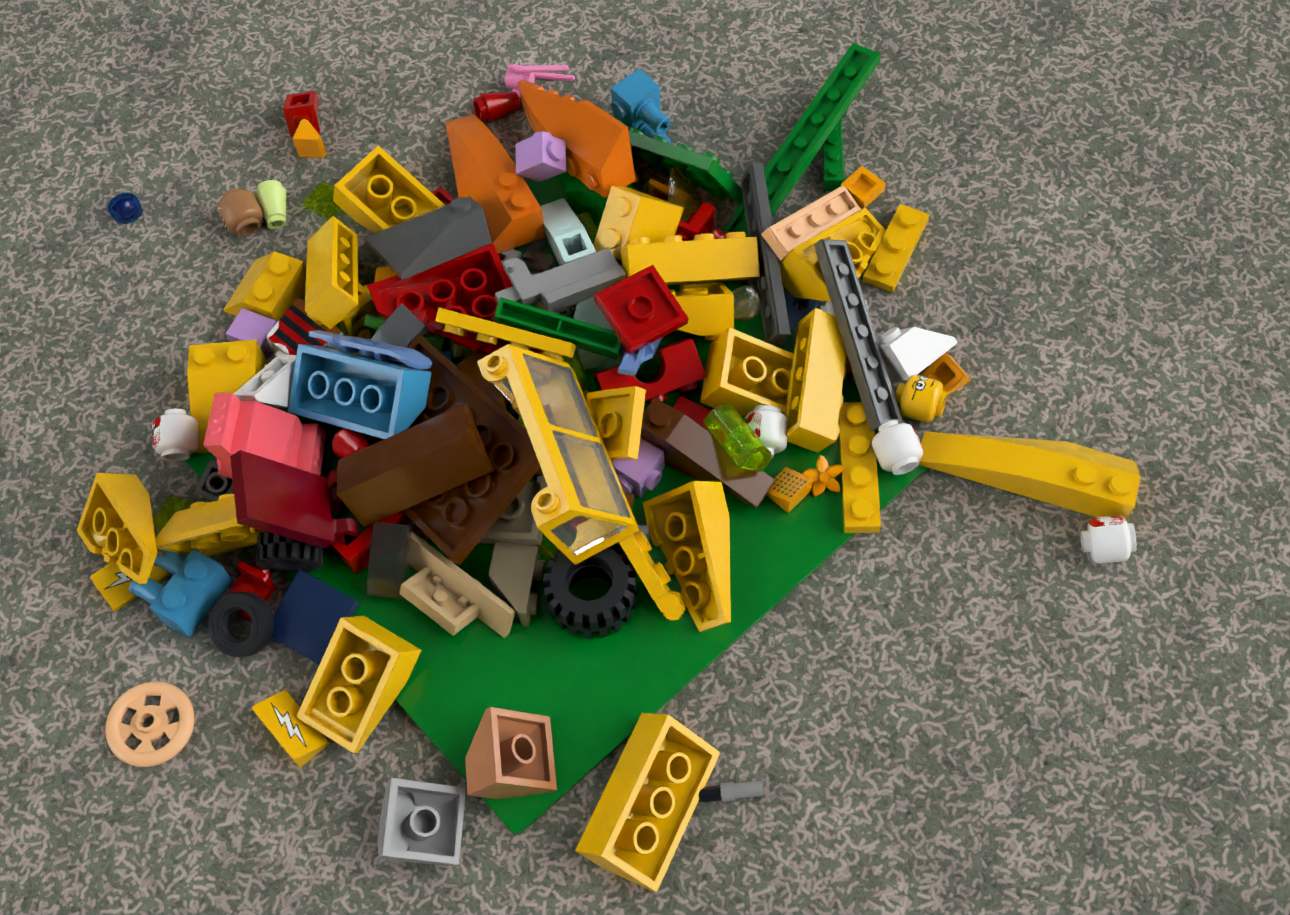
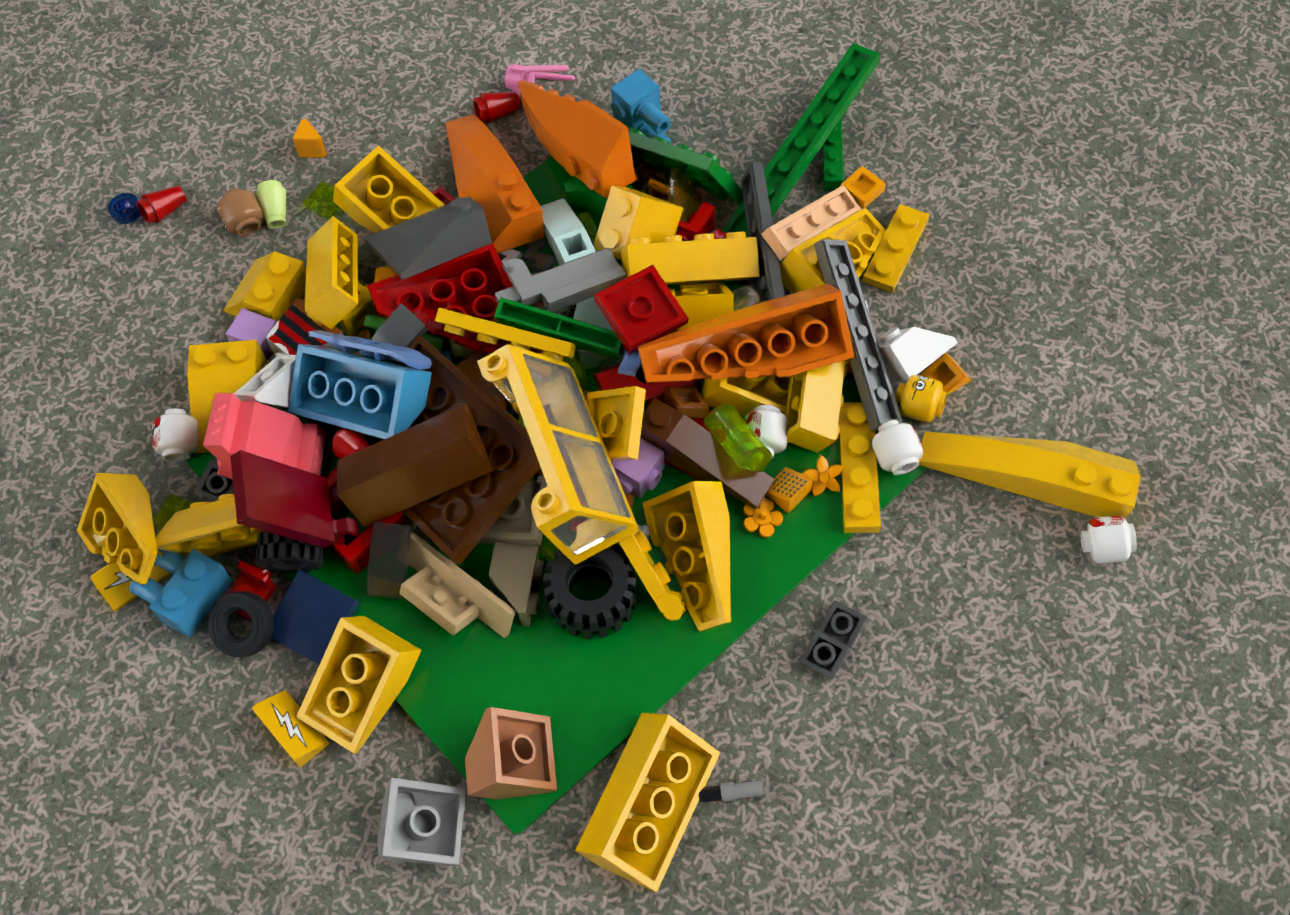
(135, 699): light nougat plate -> none
(161, 203): none -> red cone
(301, 106): red bracket -> none
(540, 156): lavender brick -> none
(686, 401): none -> dark orange tile
(756, 341): none -> orange wedge
(762, 518): none -> light orange plant
(833, 640): none -> dark grey slope

